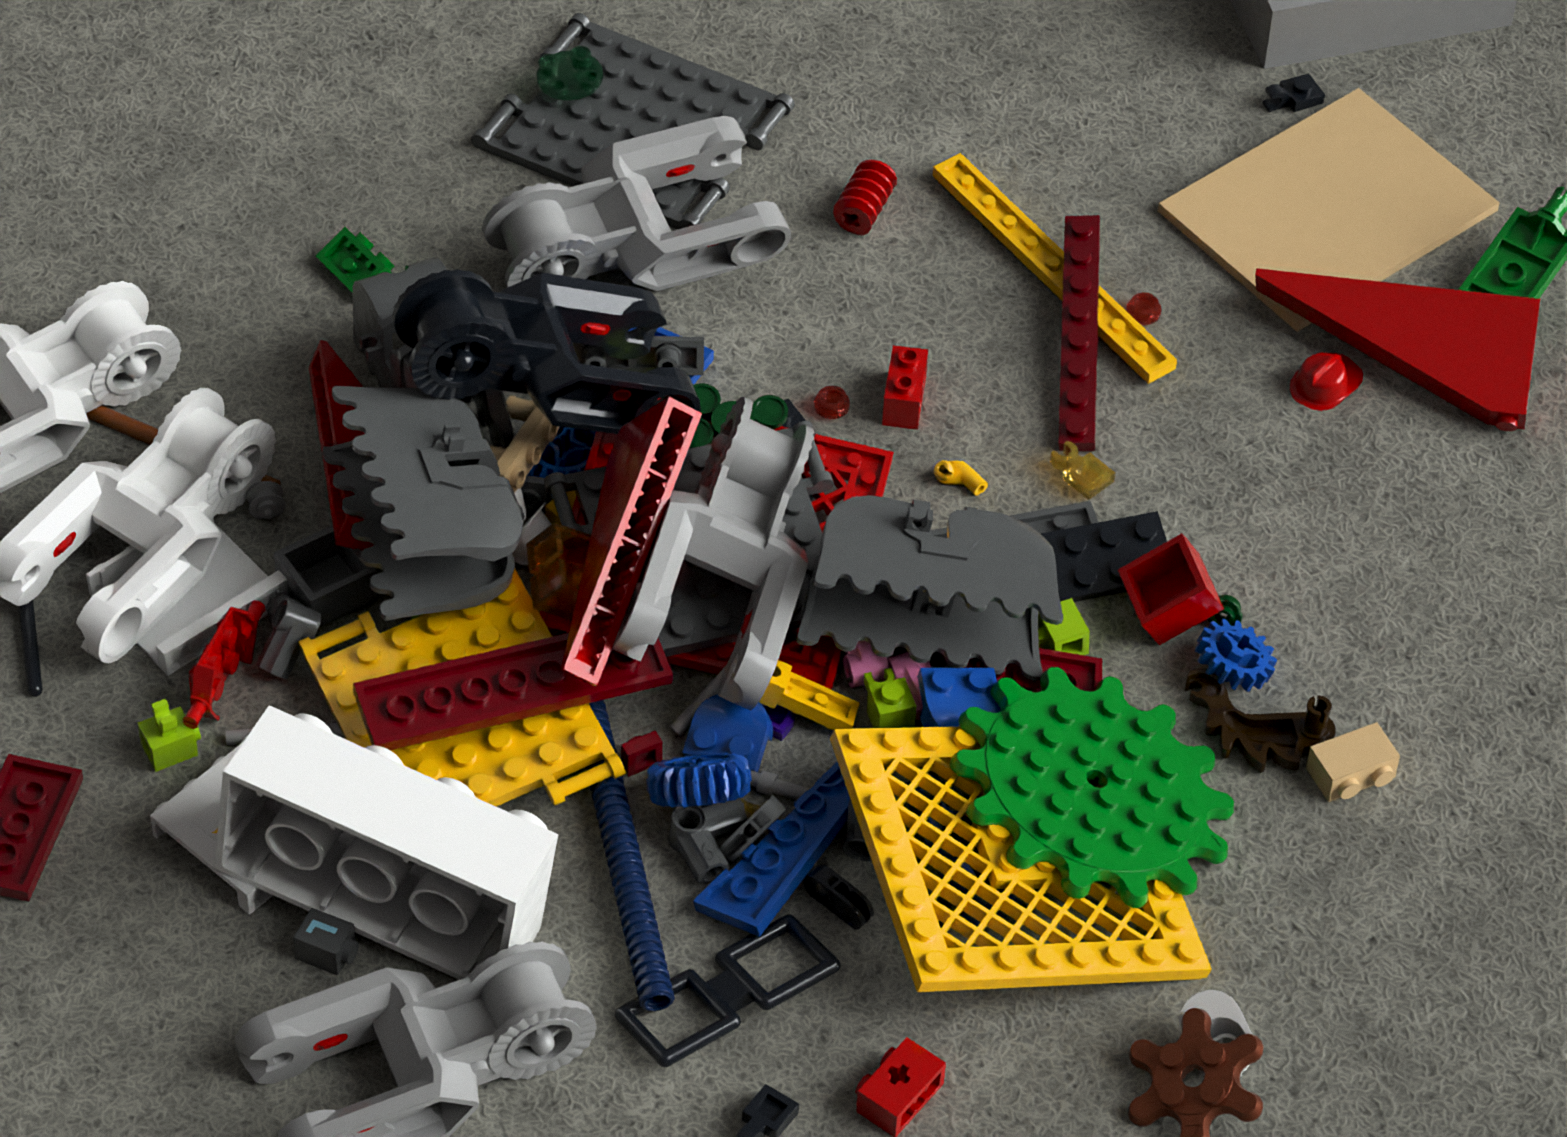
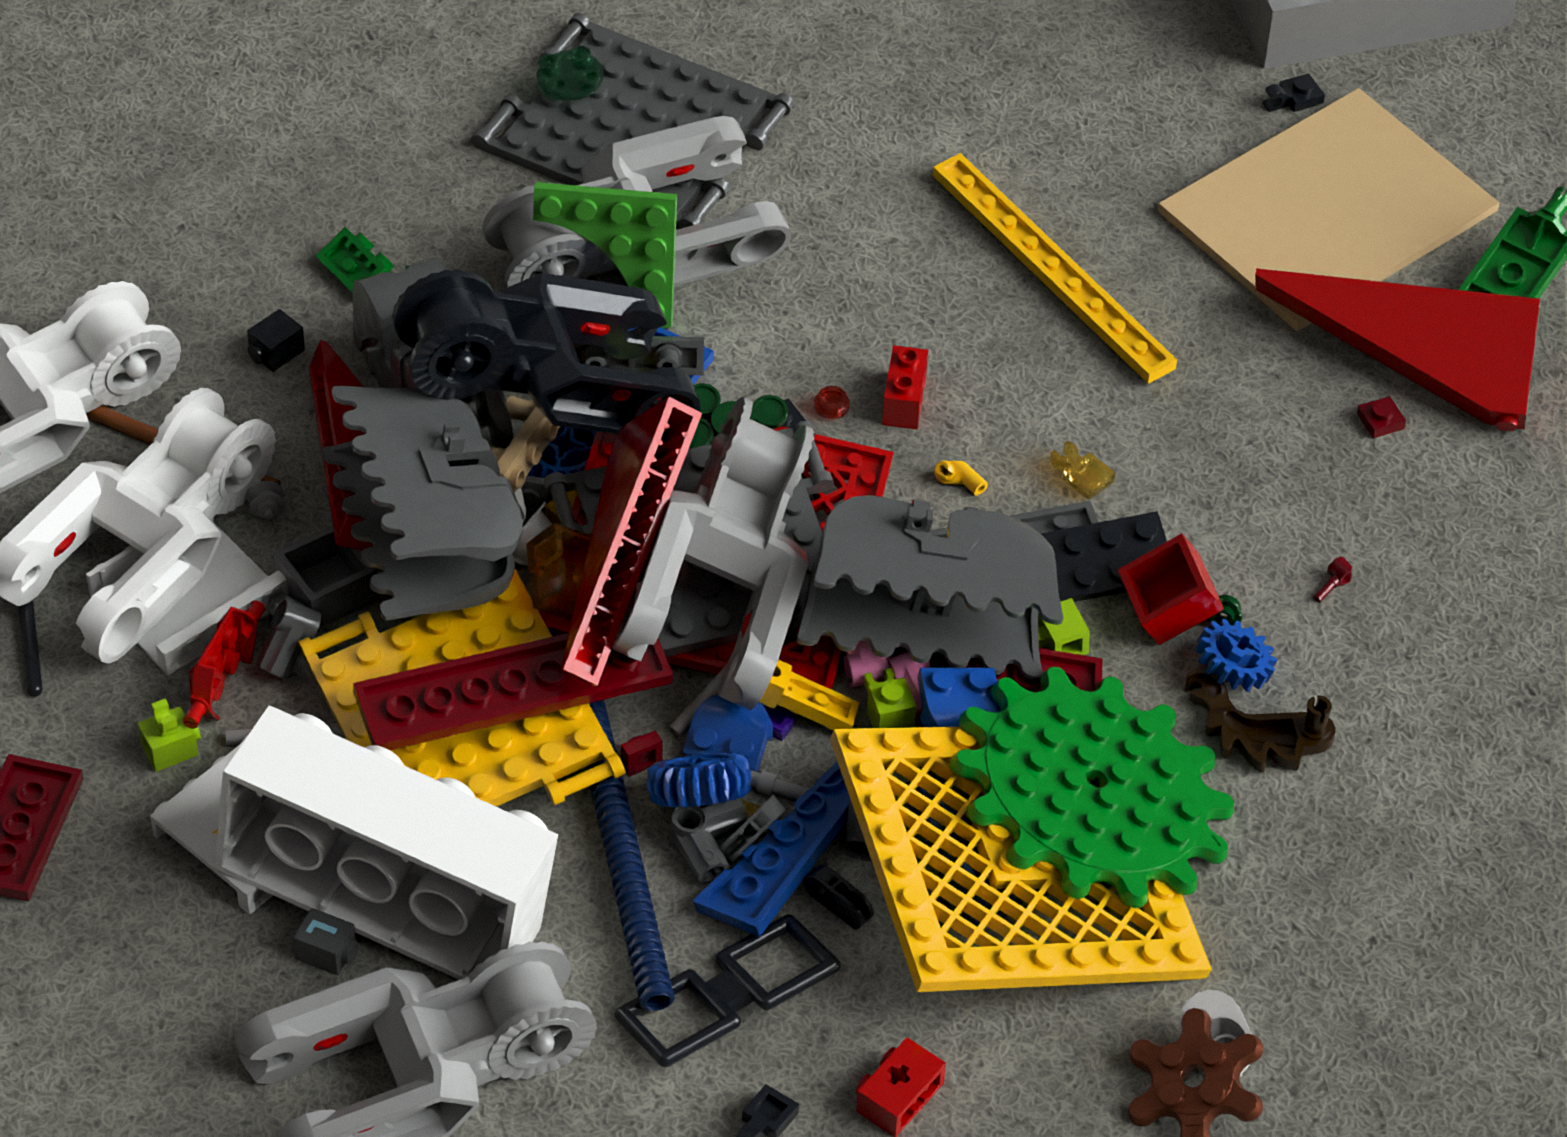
(275, 340): none -> black brick
(627, 225): none -> bright green plate
(864, 196): red piece -> none
(1079, 332): dark red plate -> none
(1144, 308): clear red plate -> none
(1325, 380): red piece -> none
(1341, 574): none -> dark red hand
(1353, 762): tan brick -> none
(1381, 417): none -> dark red plate

